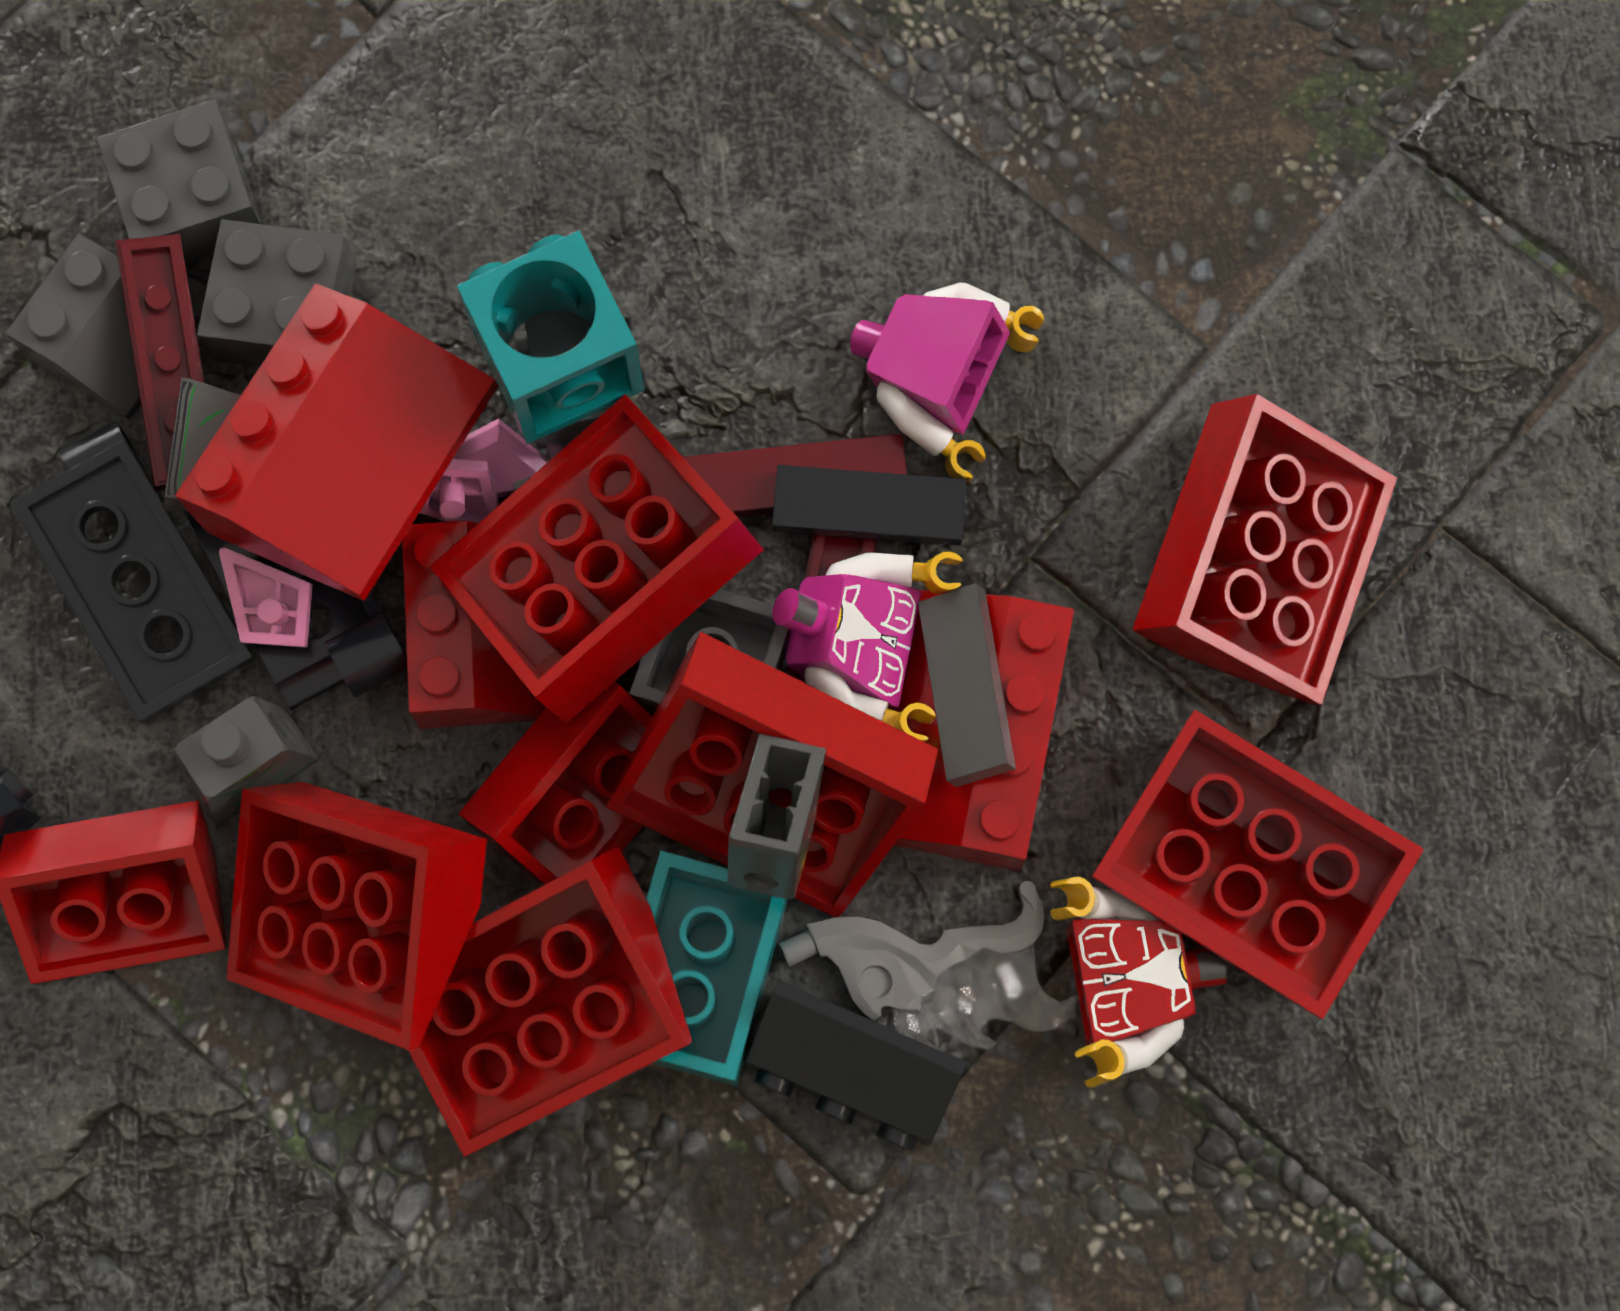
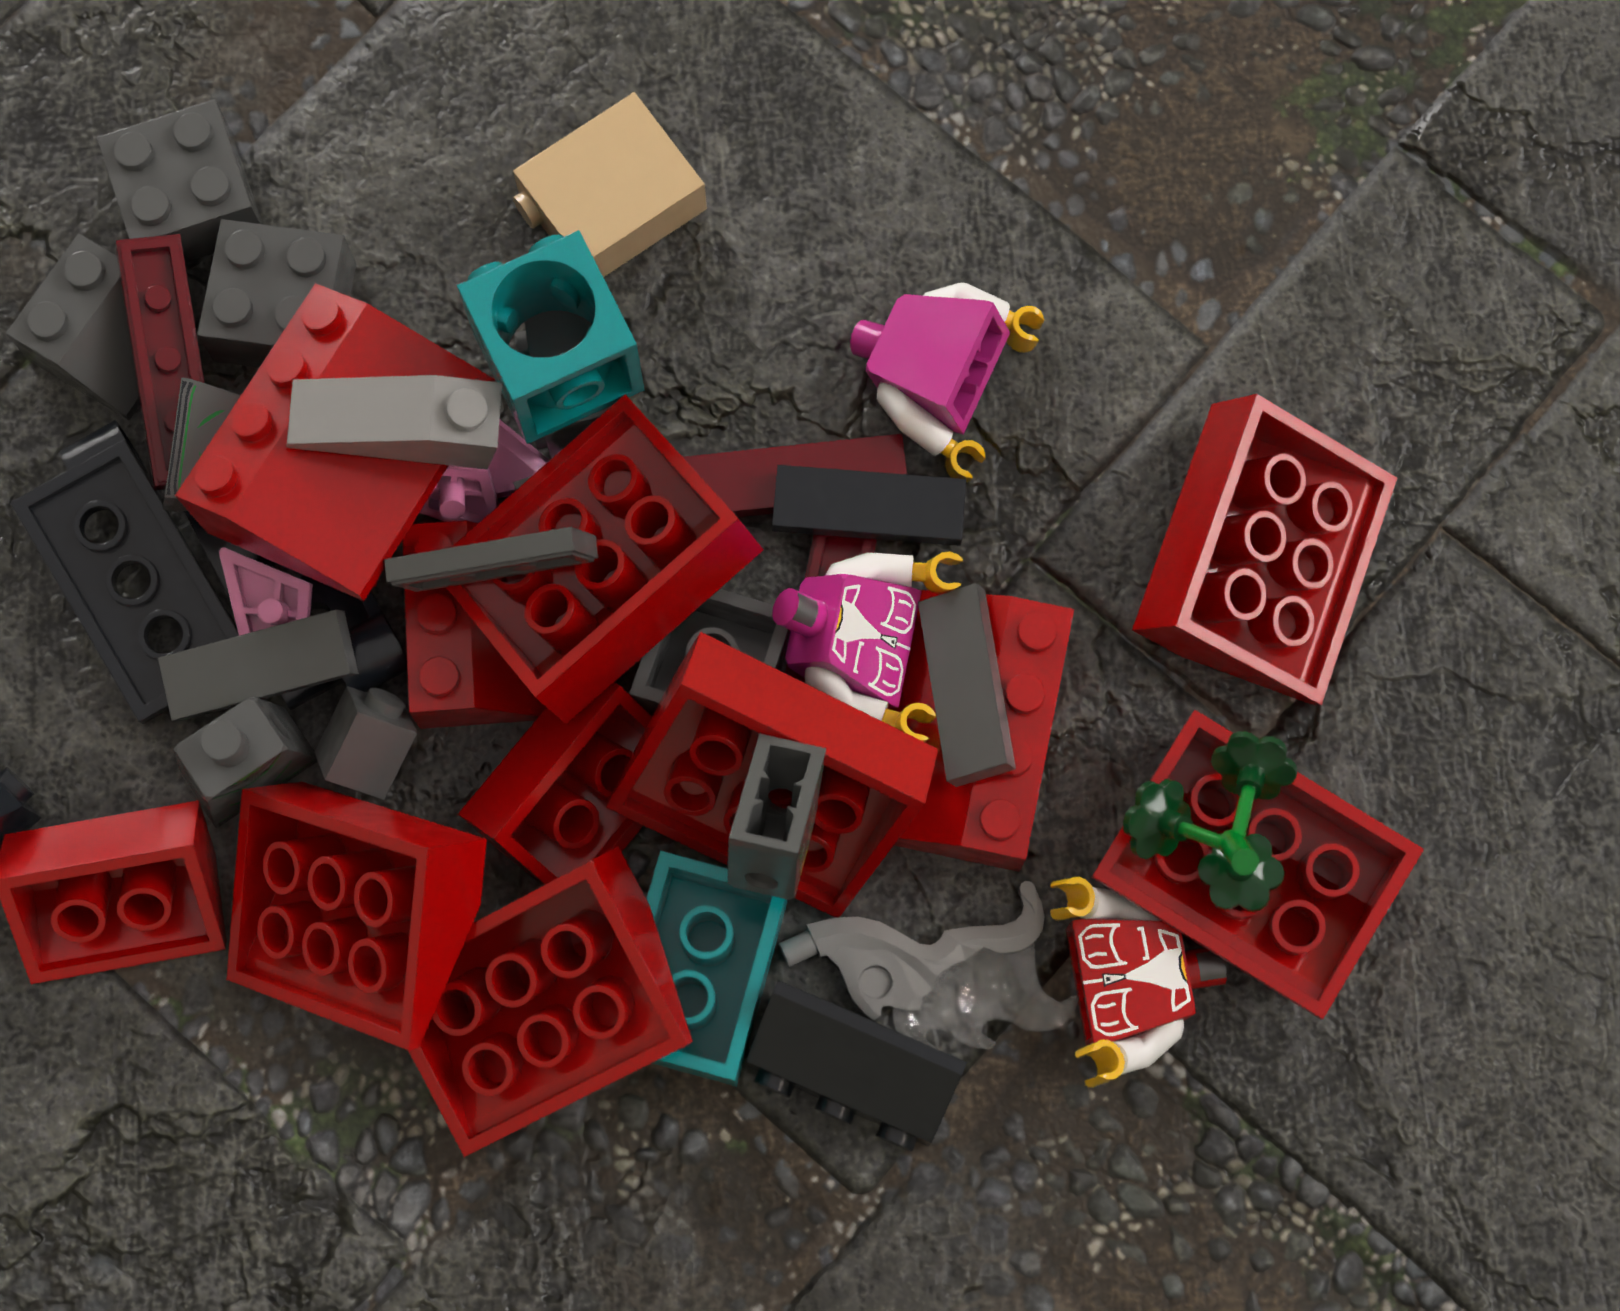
(258, 665): none -> dark grey tile
(366, 741): none -> dark grey brick
(398, 418): none -> light grey slope
(492, 559): none -> dark grey tile
(614, 183): none -> tan brick
(1240, 865): none -> dark green plant

